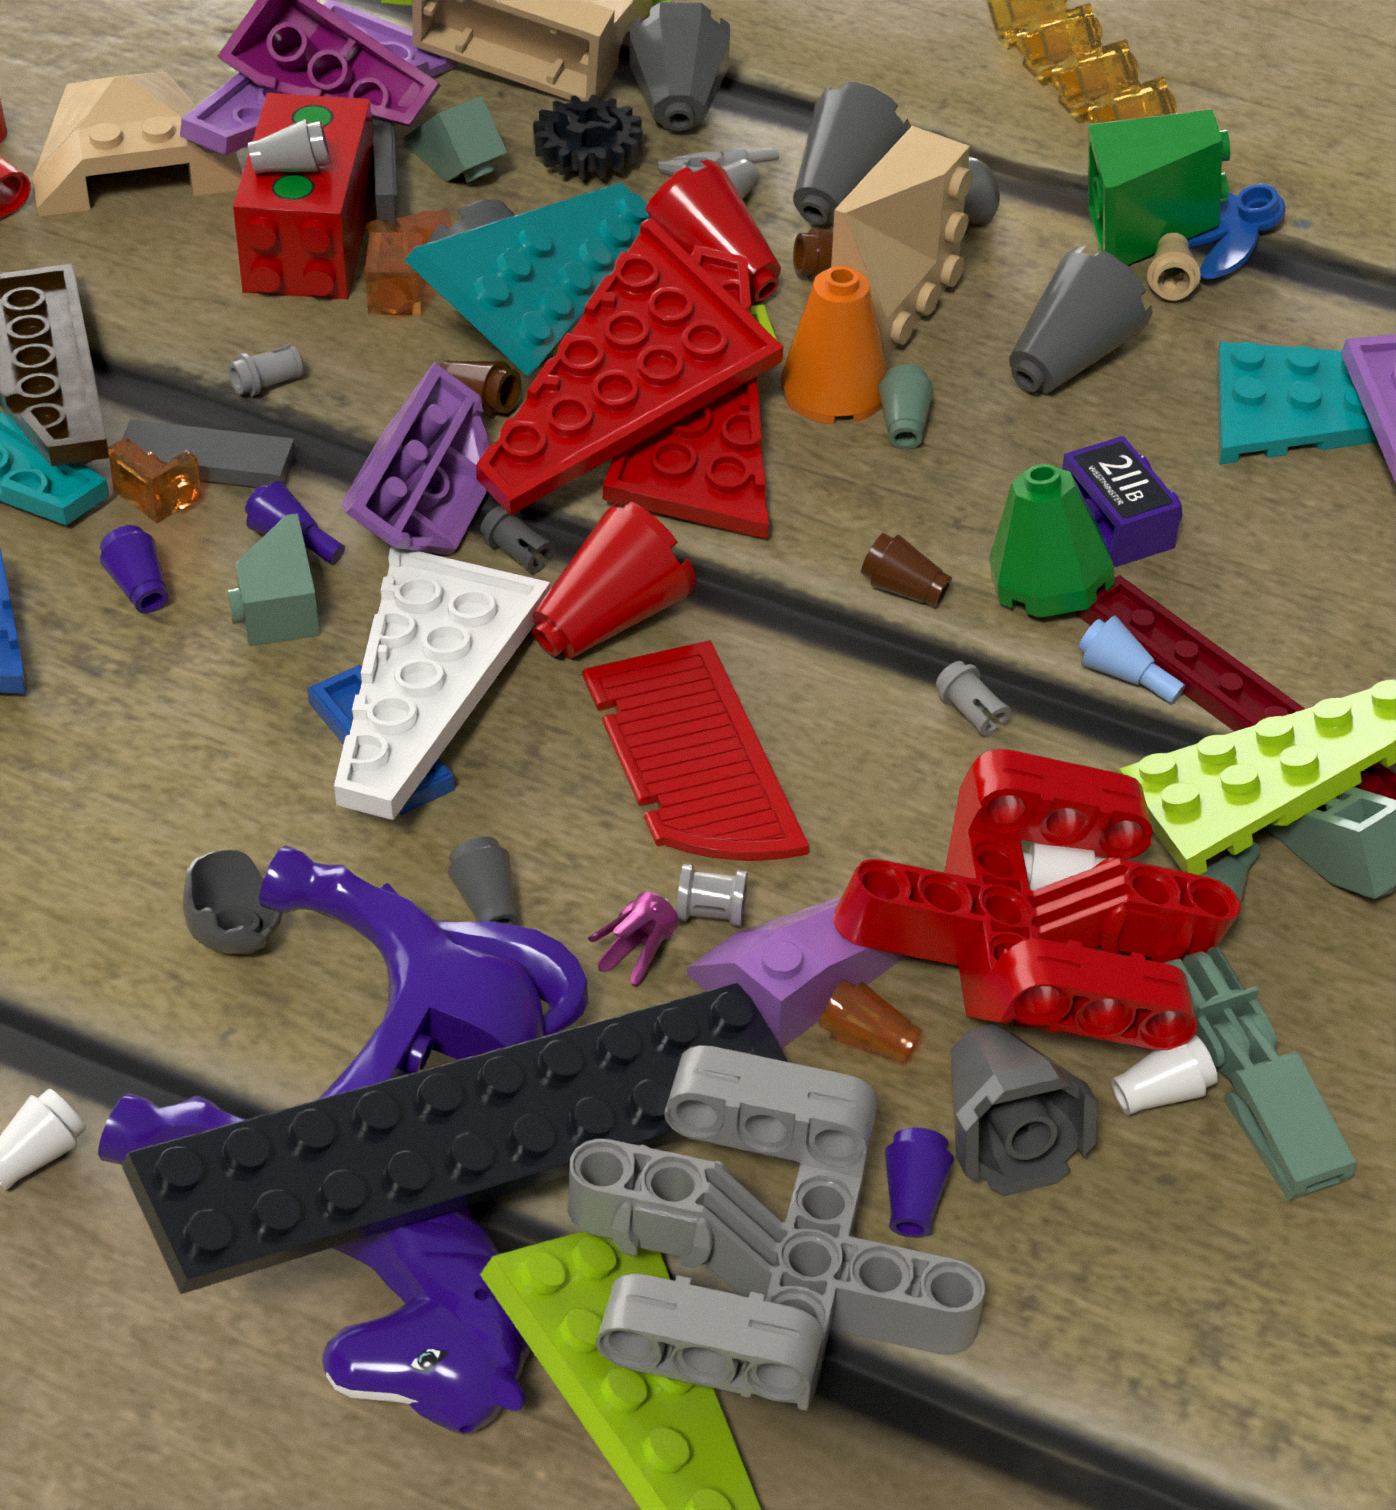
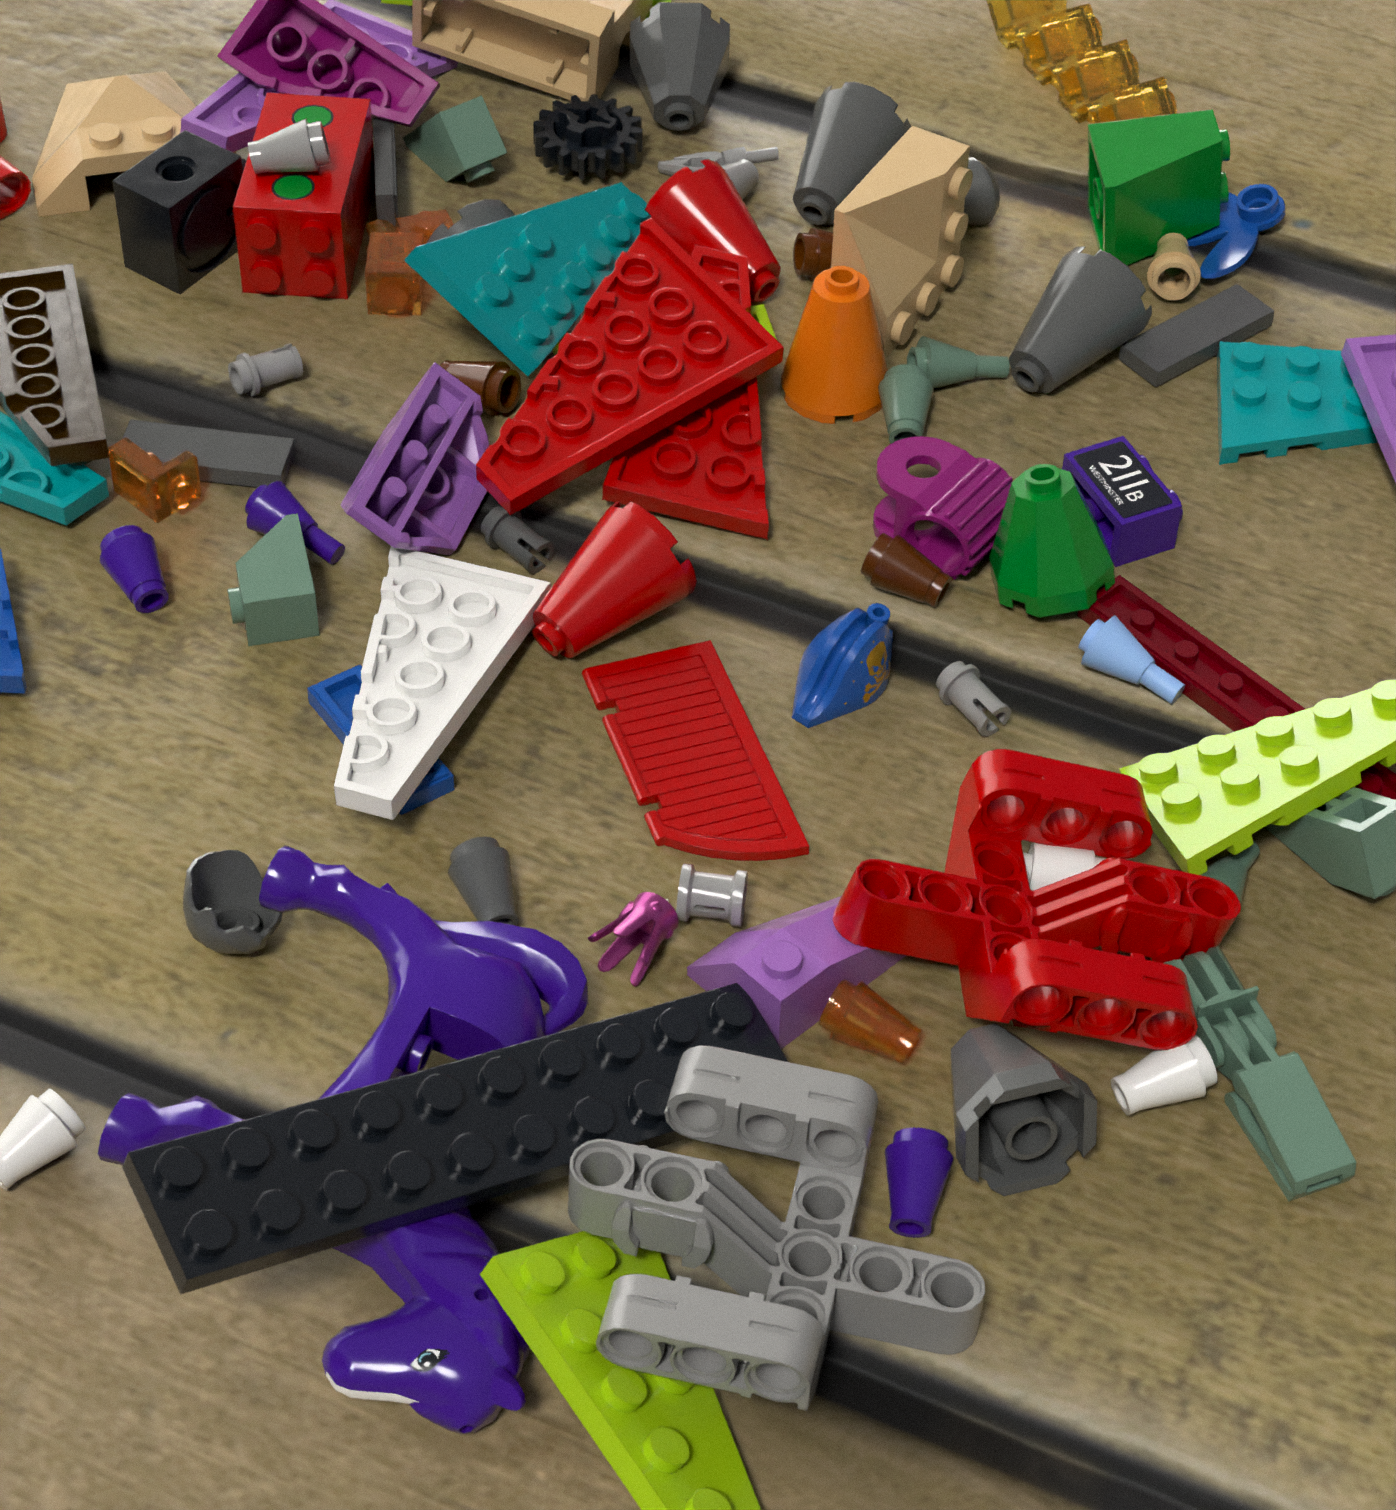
(179, 211): none -> black piece
(844, 666): none -> blue hat
(951, 364): none -> sand green cone
(960, 500): none -> magenta piece
(1195, 335): none -> dark grey tile

